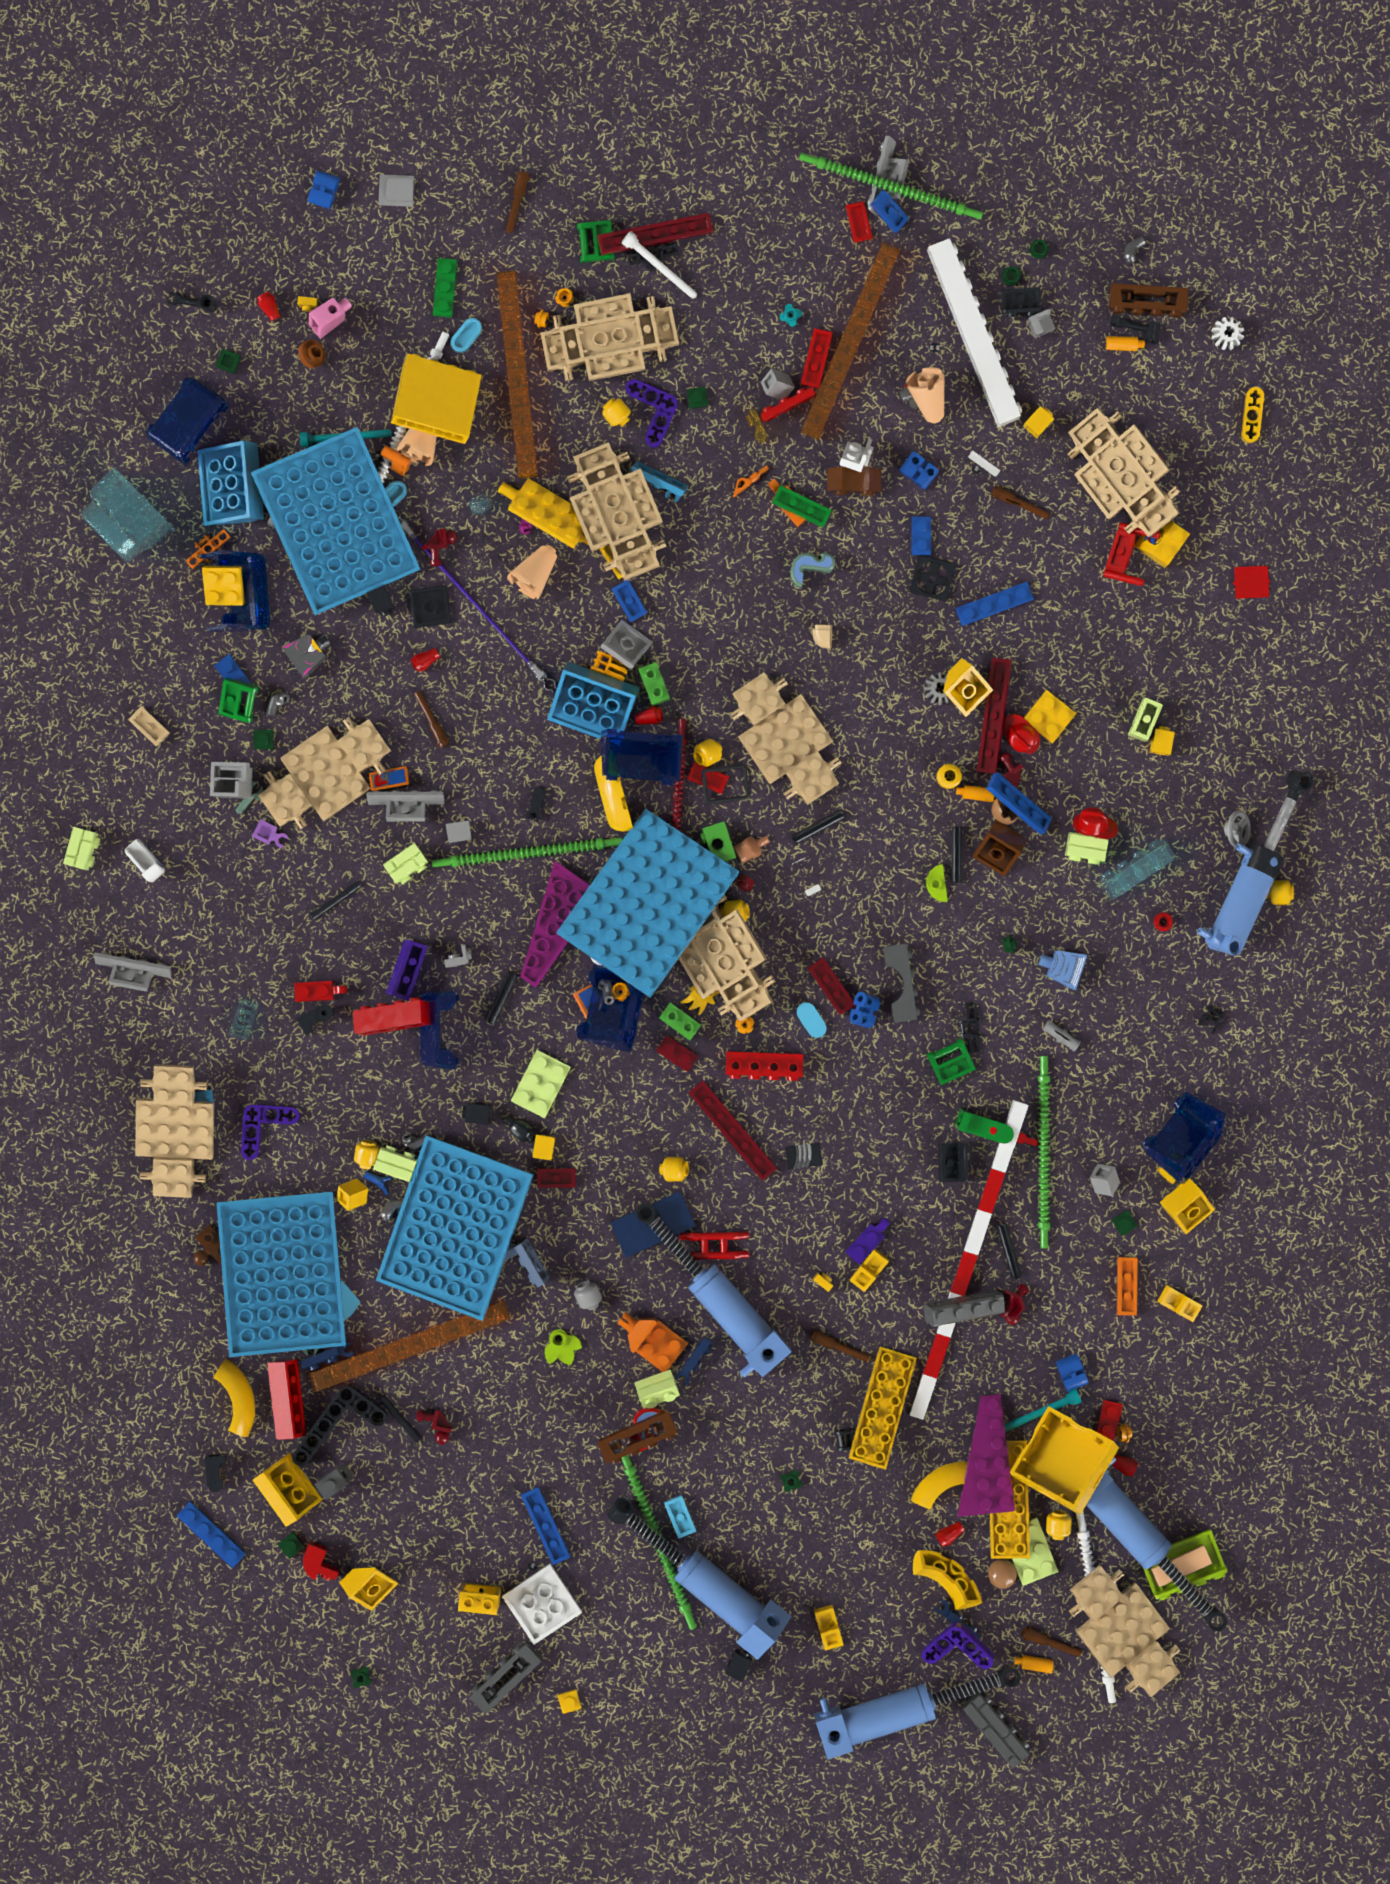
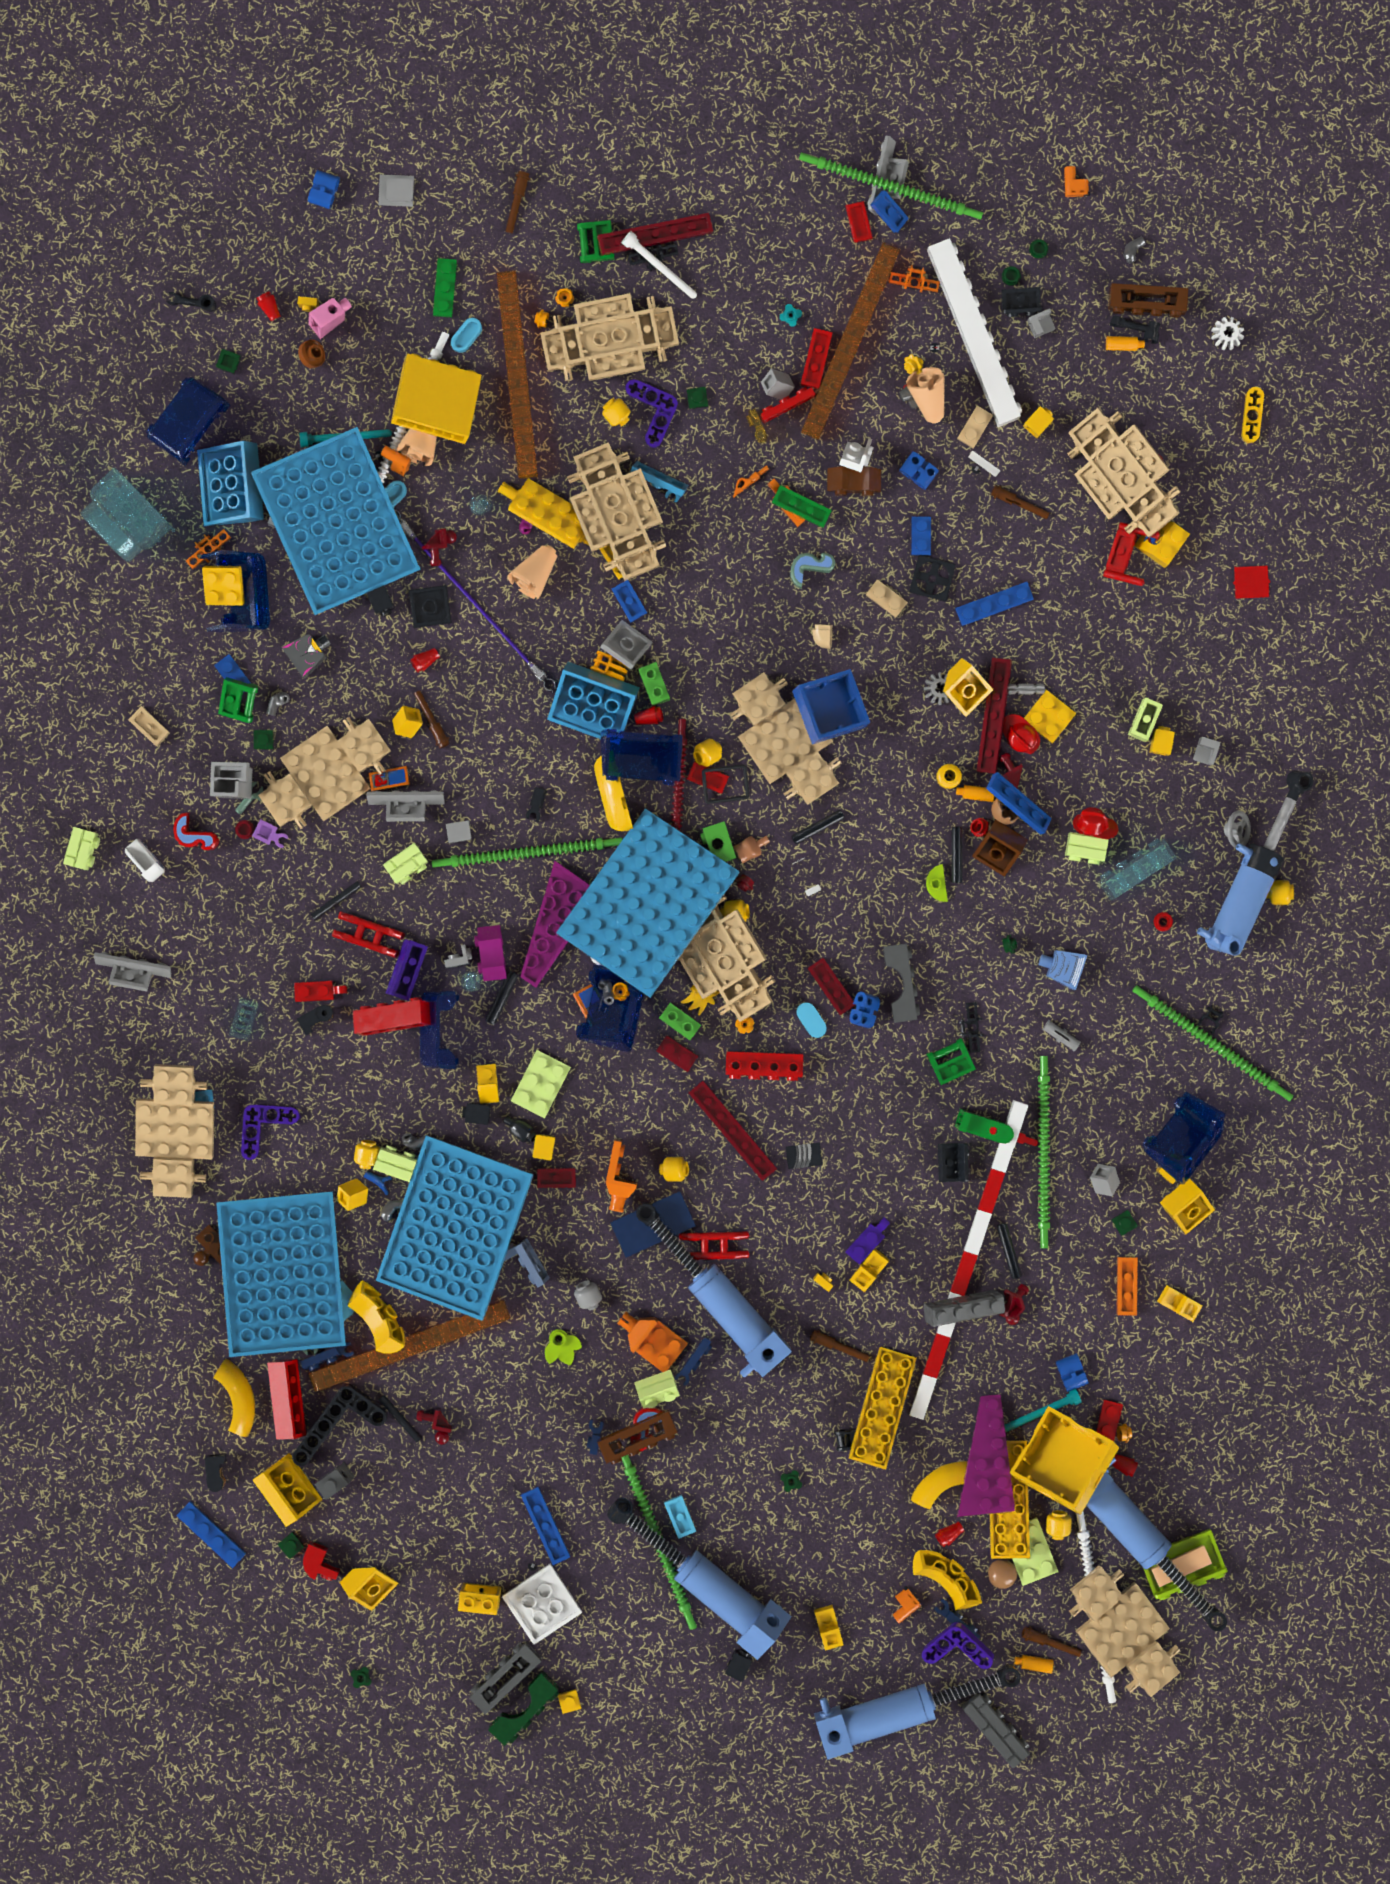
(193, 839): none -> red animal
(244, 829): none -> dark red plate
(357, 938): none -> red piece
(379, 1317): none -> yellow brick
(407, 721): none -> yellow panel
(471, 981): none -> clear light blue piece
(487, 1083): none -> yellow slope
(491, 953): none -> magenta brick
(507, 1726): none -> dark green arch
(592, 1441): none -> dark blue plate
(618, 1188): none -> orange plate
(831, 706): none -> blue container
(886, 598): none -> tan plate
(908, 277): none -> orange piece
(909, 1605): none -> orange piece
(913, 364): none -> yellow plant
(975, 427): none -> tan plate
(975, 825): none -> red plate
(1026, 688): none -> light grey axle
(1073, 186): none -> orange piece
(1153, 1001): none -> bright green hose
(1206, 751): none -> light grey panel

